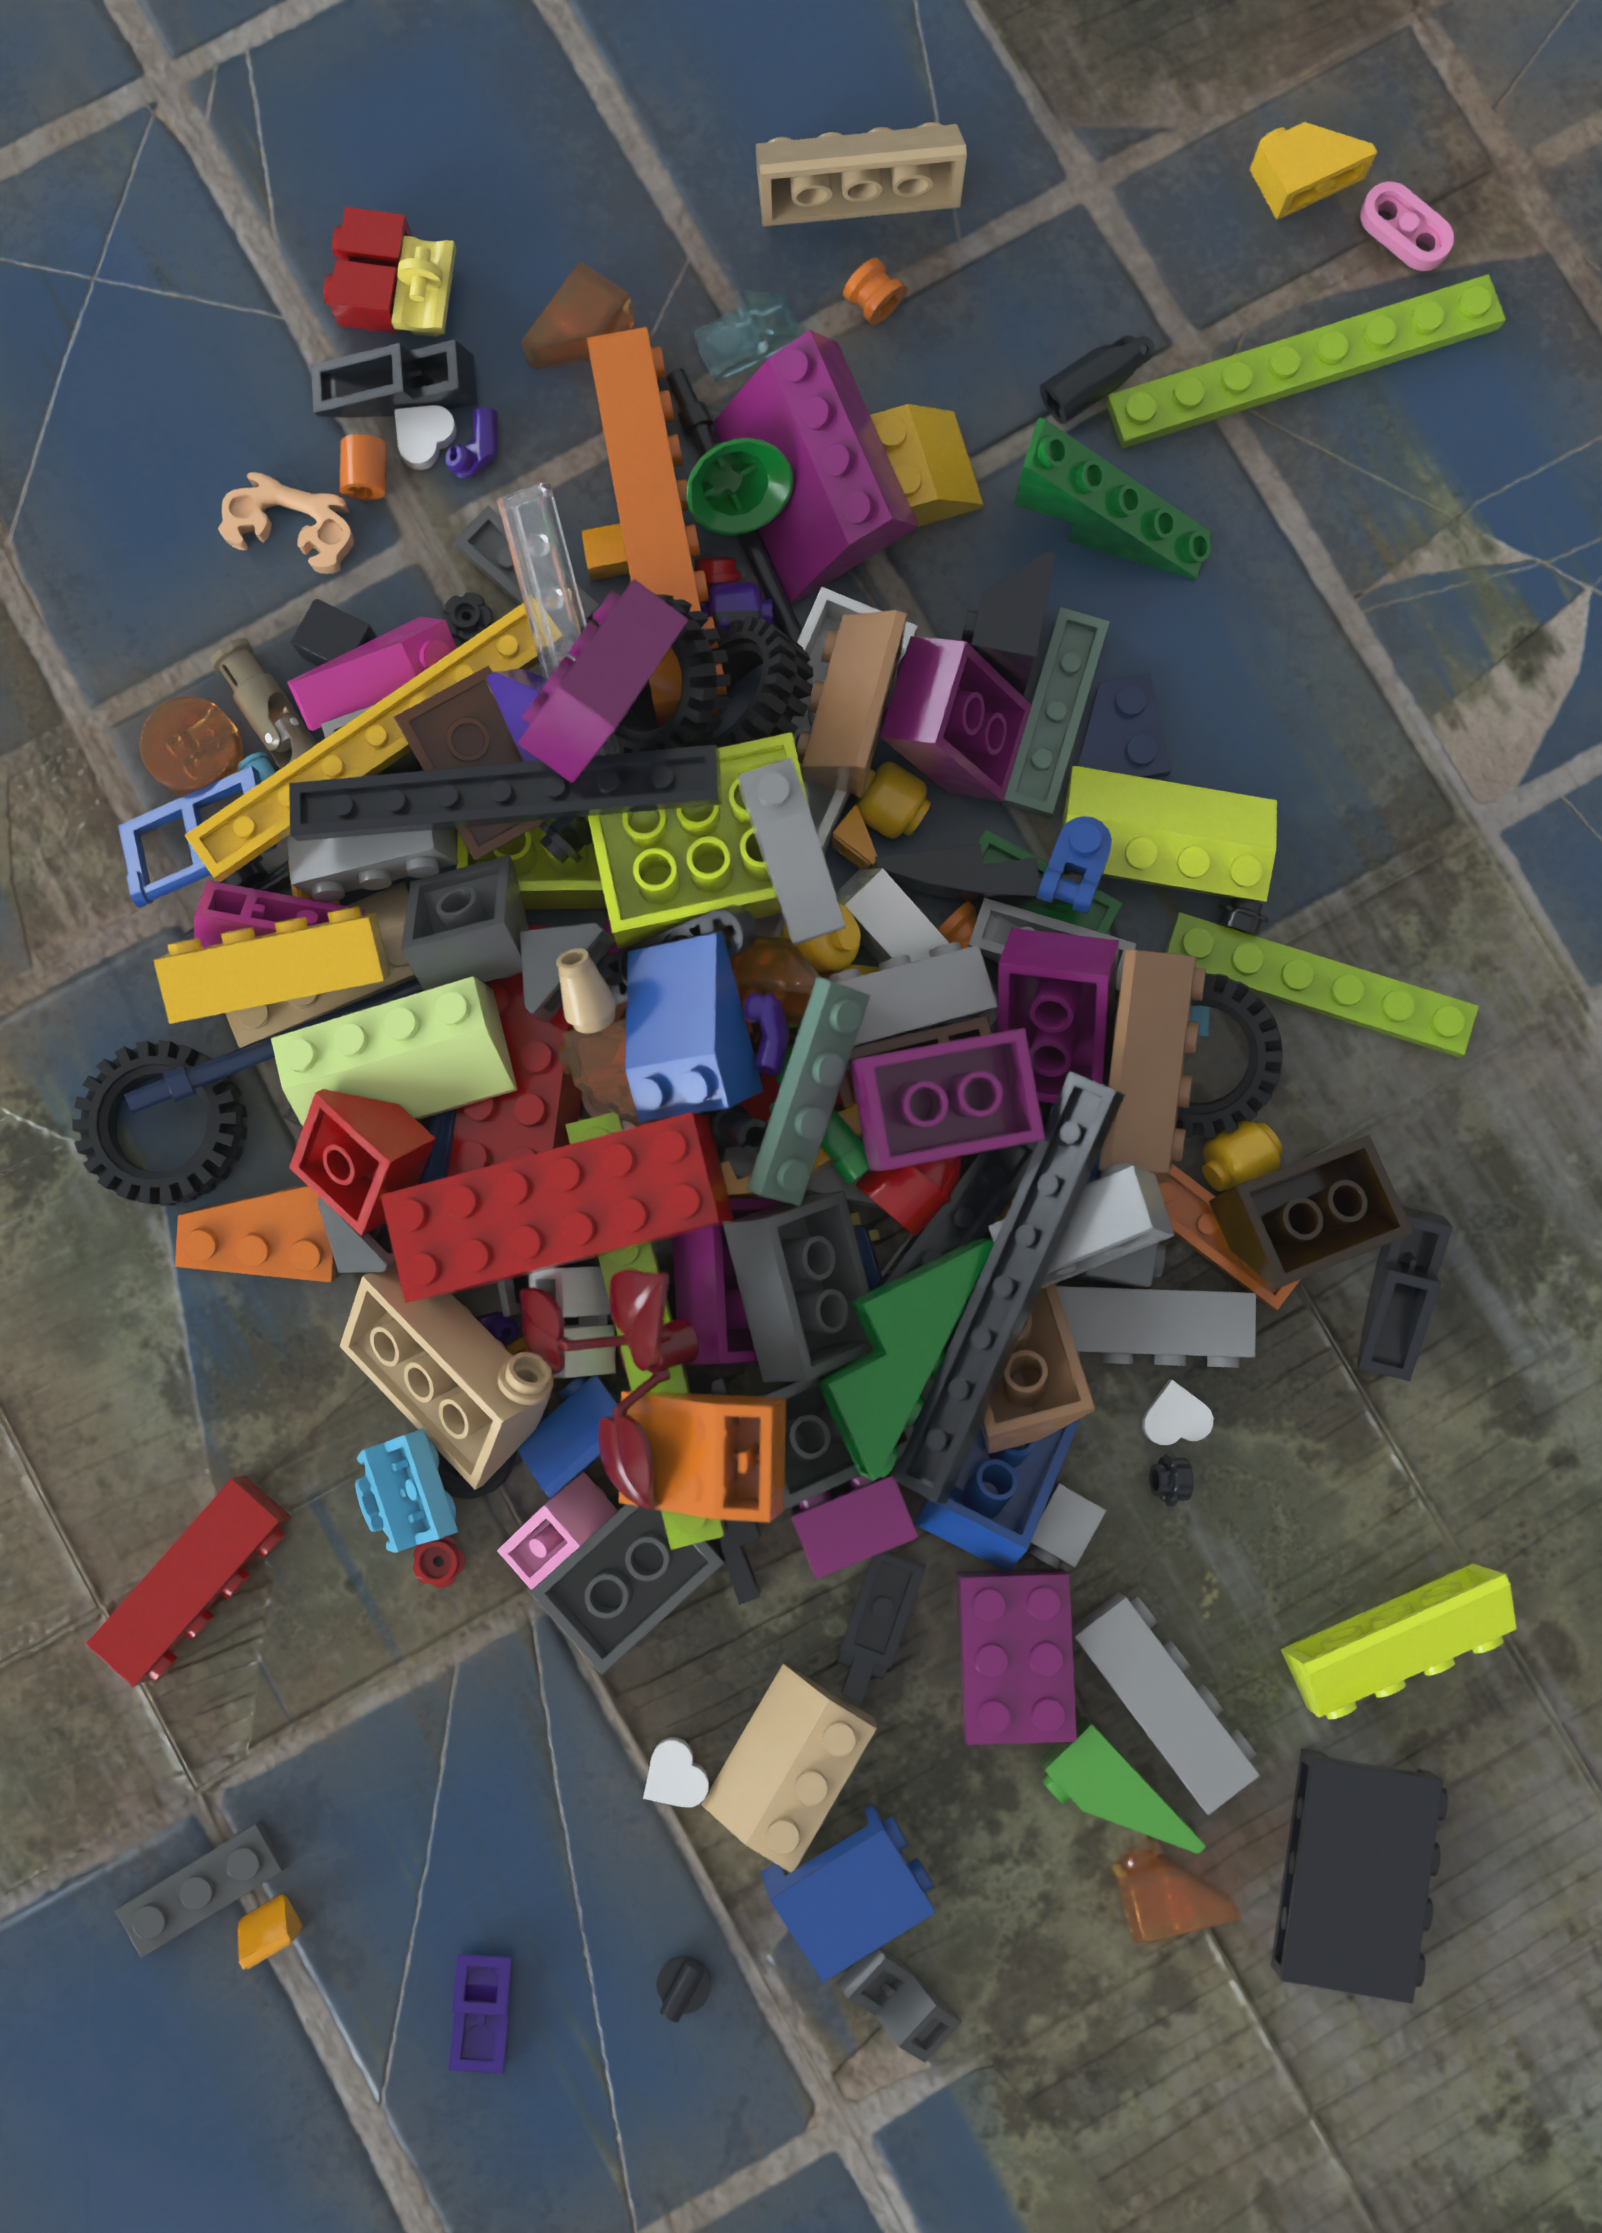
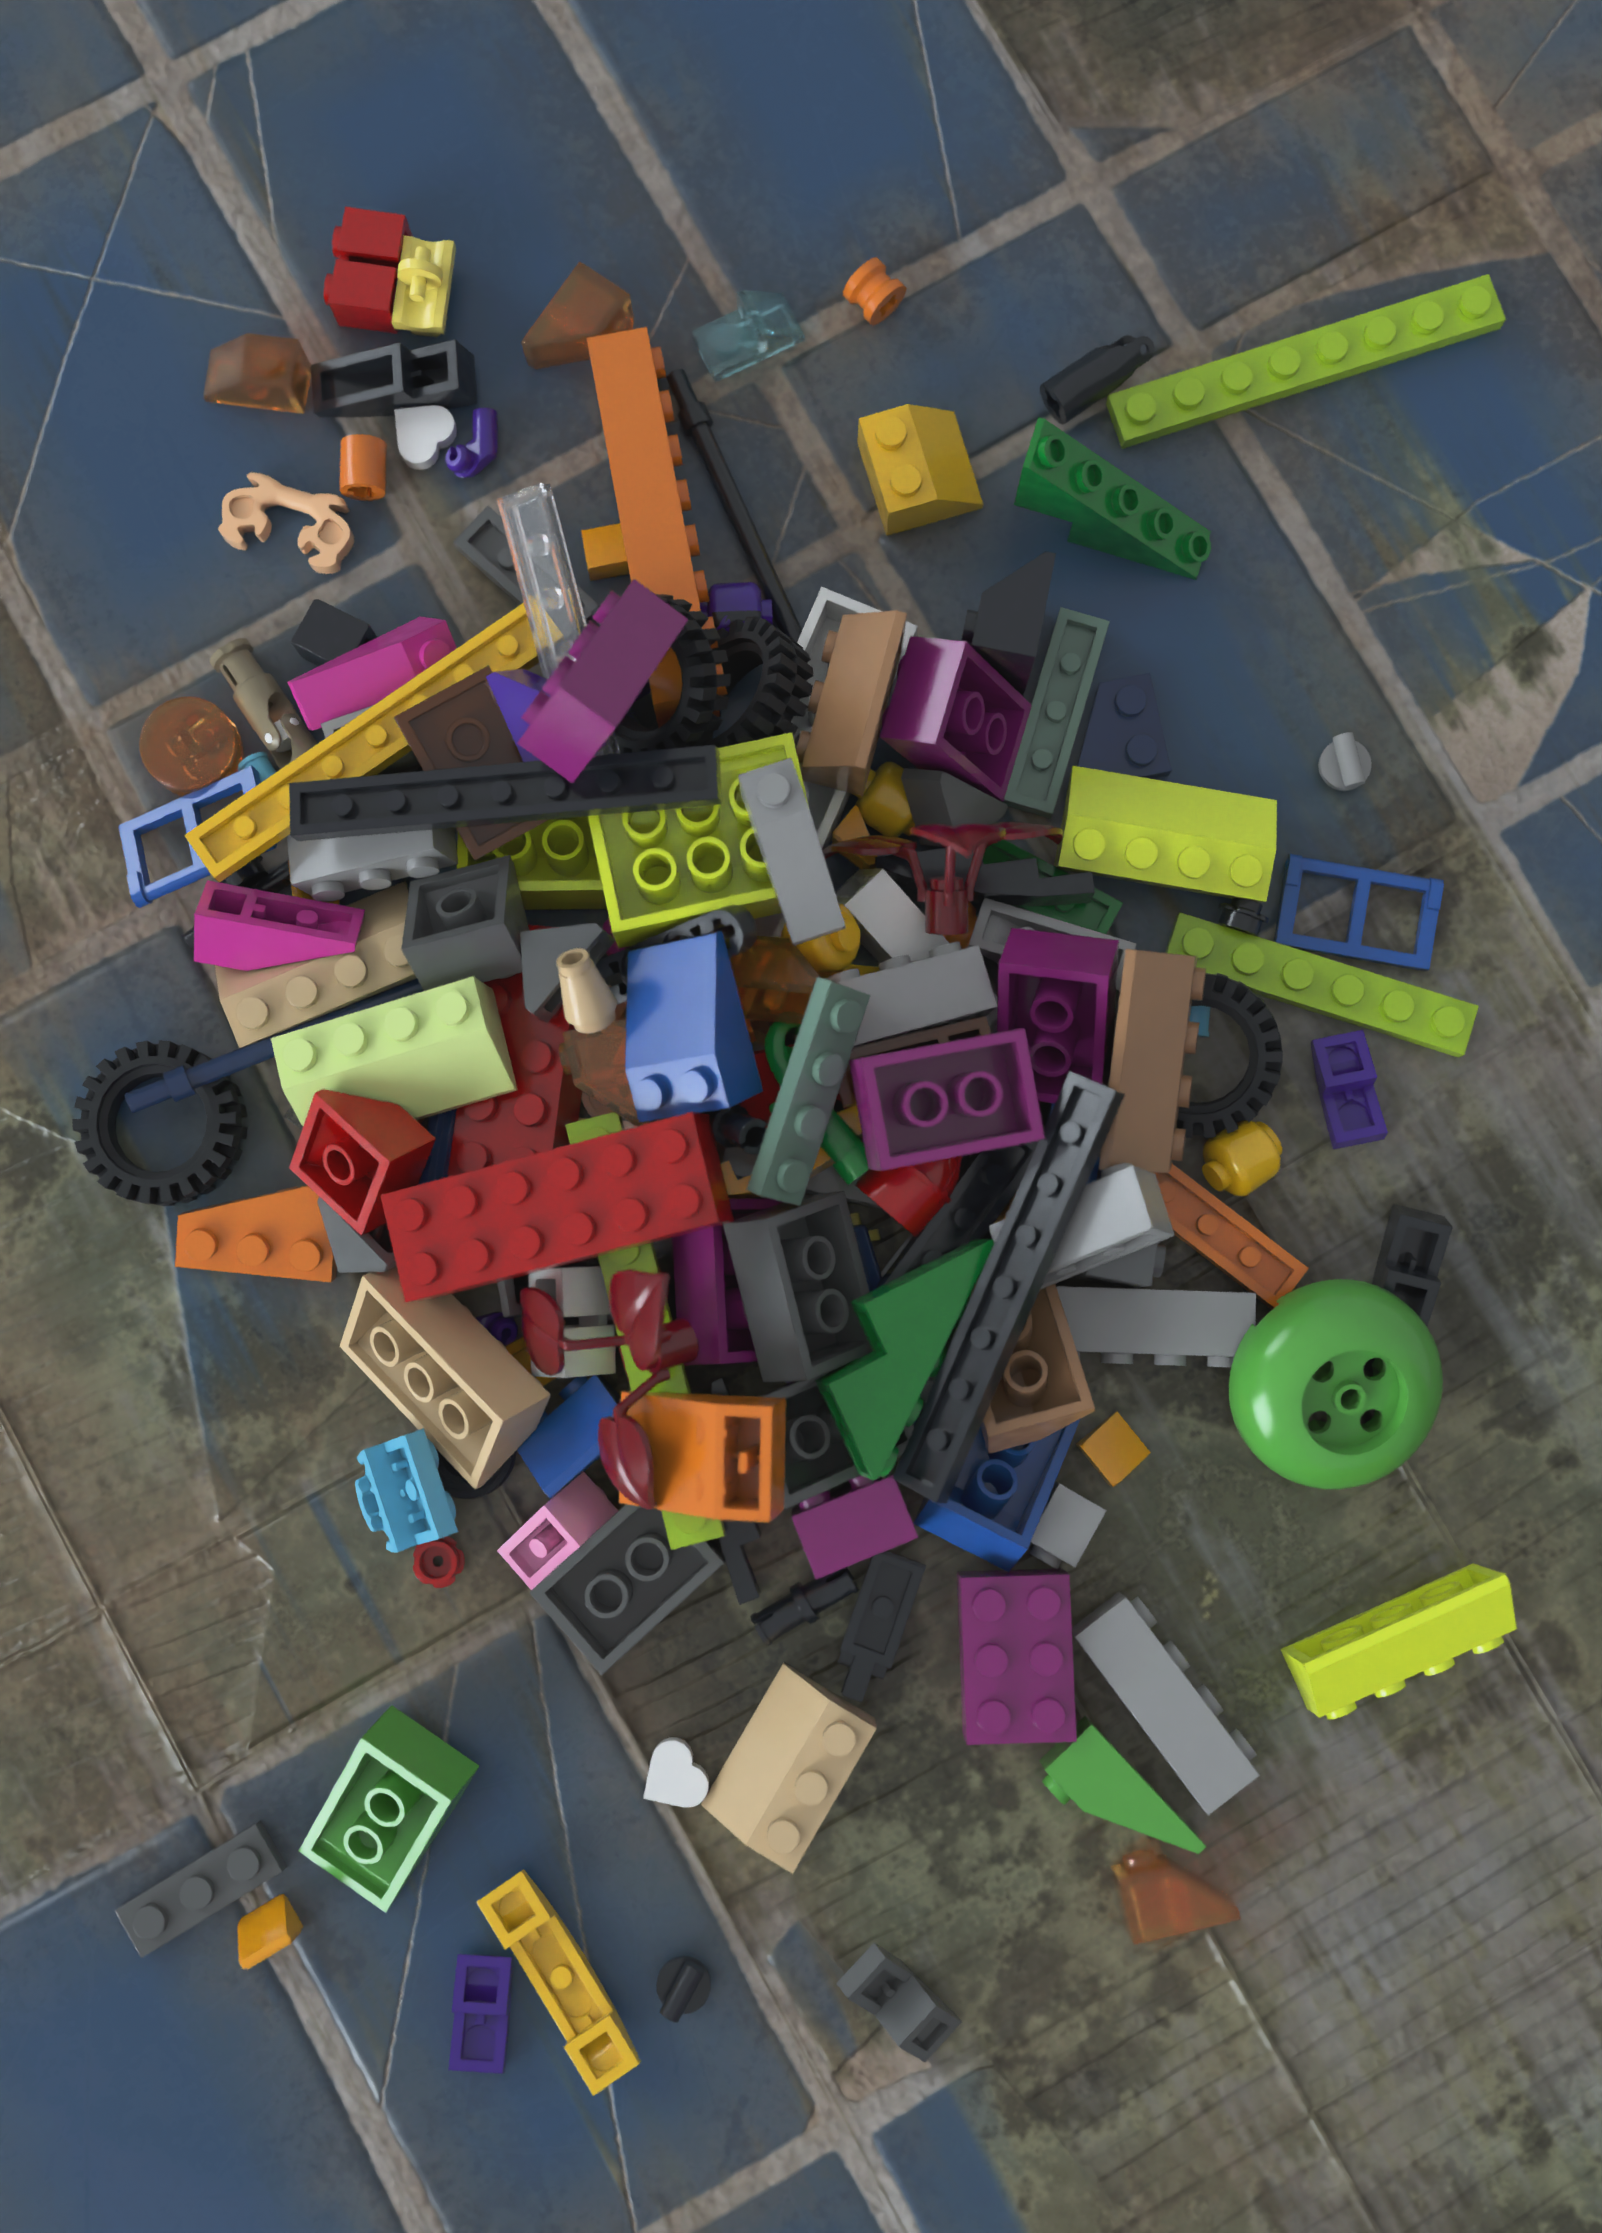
(189, 1581): red brick -> none
(259, 373): none -> clear orange slope
(272, 966): yellow brick -> none
(388, 1807): none -> bright green slope
(469, 603): black plate -> none
(526, 1379): tan plate -> none
(562, 1979): none -> yellow slope
(566, 837): black plate -> none
(718, 570): red plate -> none
(739, 486): green hat -> none
(774, 1028): dark purple arm -> none
(803, 1604): none -> black pin
(844, 485): magenta slope -> none
(852, 1896): blue panel -> none
(860, 174): tan slope -> none
(943, 799): none -> dark grey slope
(946, 898): none -> dark red plant
(1082, 849): blue plate -> none
(1113, 1449): none -> light orange slope
(1172, 1479): black plate -> none
(1176, 1416): white tile -> none
(1307, 165): yellow slope -> none
(1312, 1213): dark brown slope -> none
(1344, 763): none -> light grey plate
(1347, 1089): none -> dark purple slope
(1347, 1326): none -> bright green brick
(1358, 1877): black panel -> none
(1363, 877): none -> blue window
(1410, 224): bright pink plate -> none

